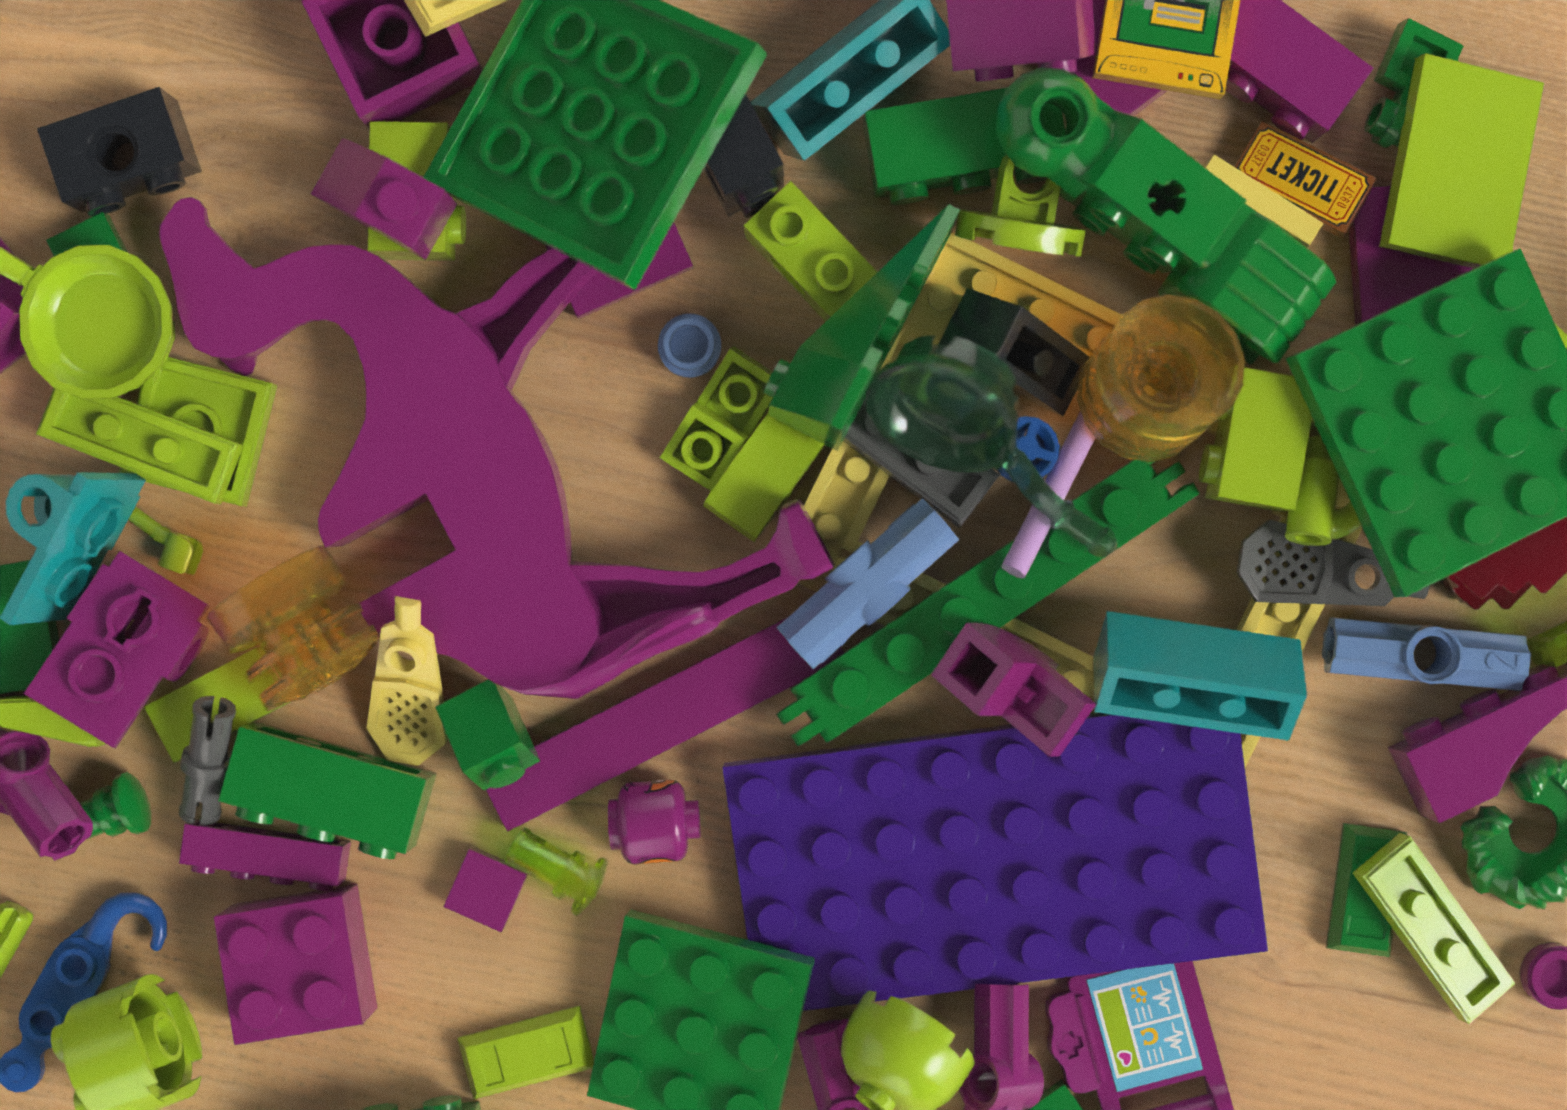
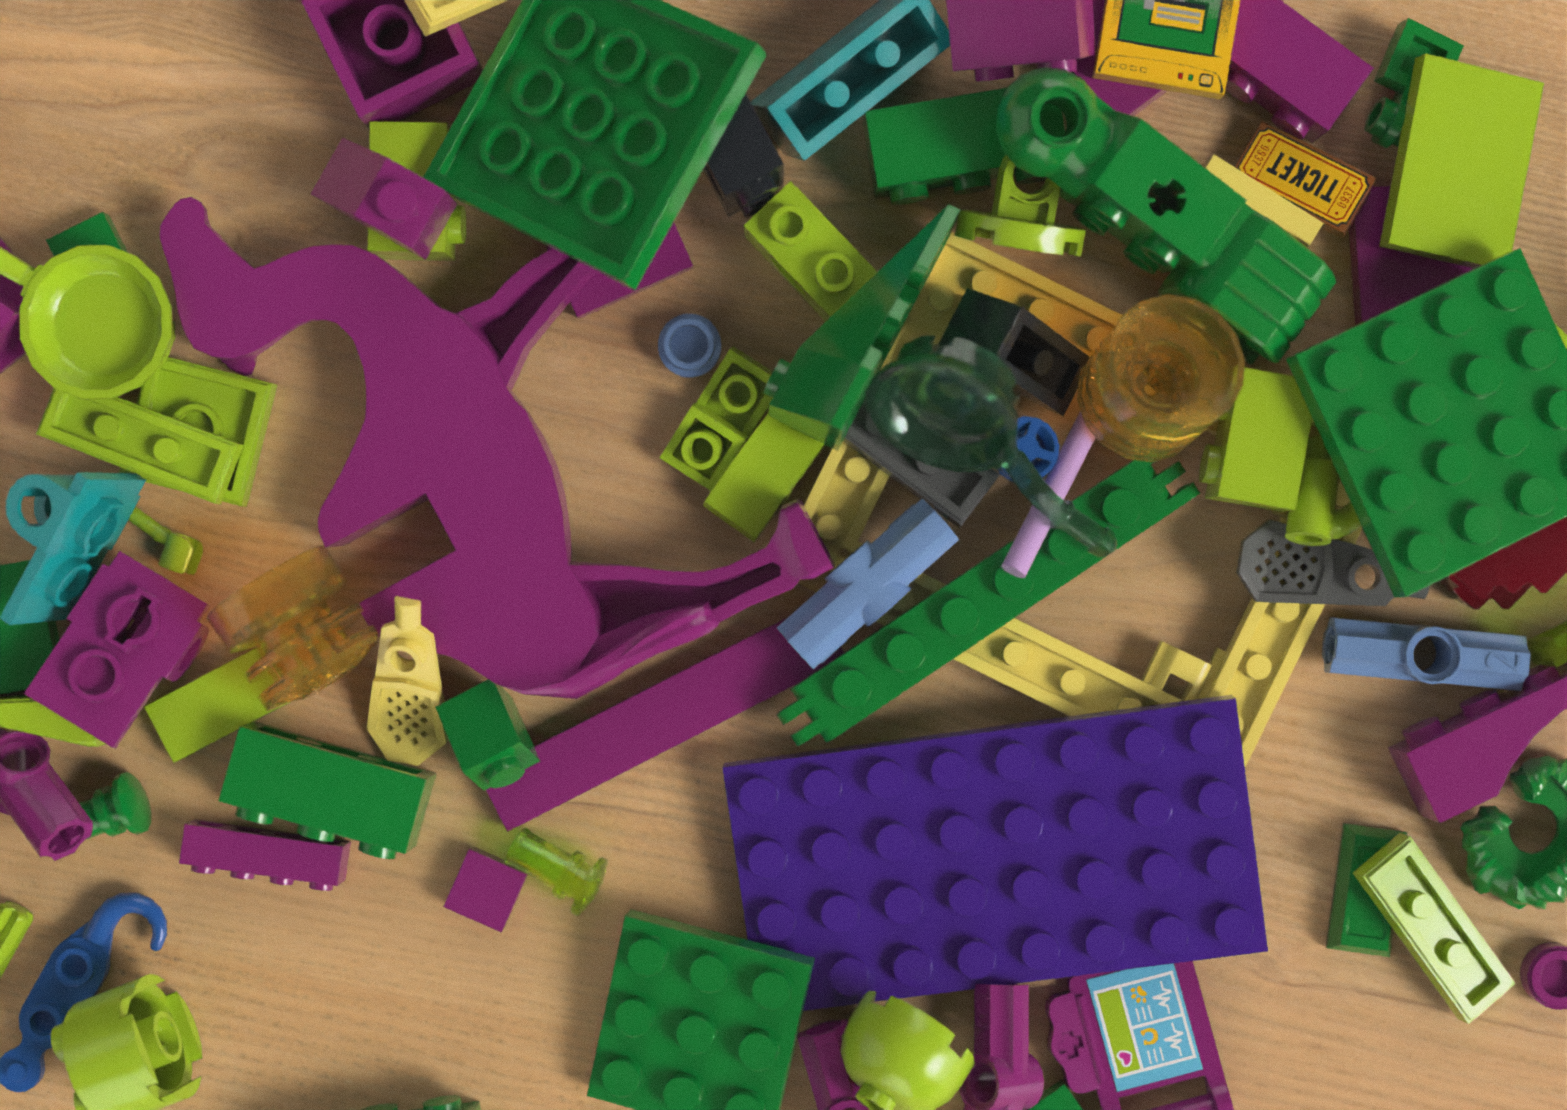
(83, 147): black brick -> none
(206, 760): dark grey pin -> none
(295, 964): magenta brick -> none
(526, 1052): lime tile -> none
(652, 822): magenta head -> none
(1014, 680): magenta brick -> none
(1199, 676): teal brick -> none

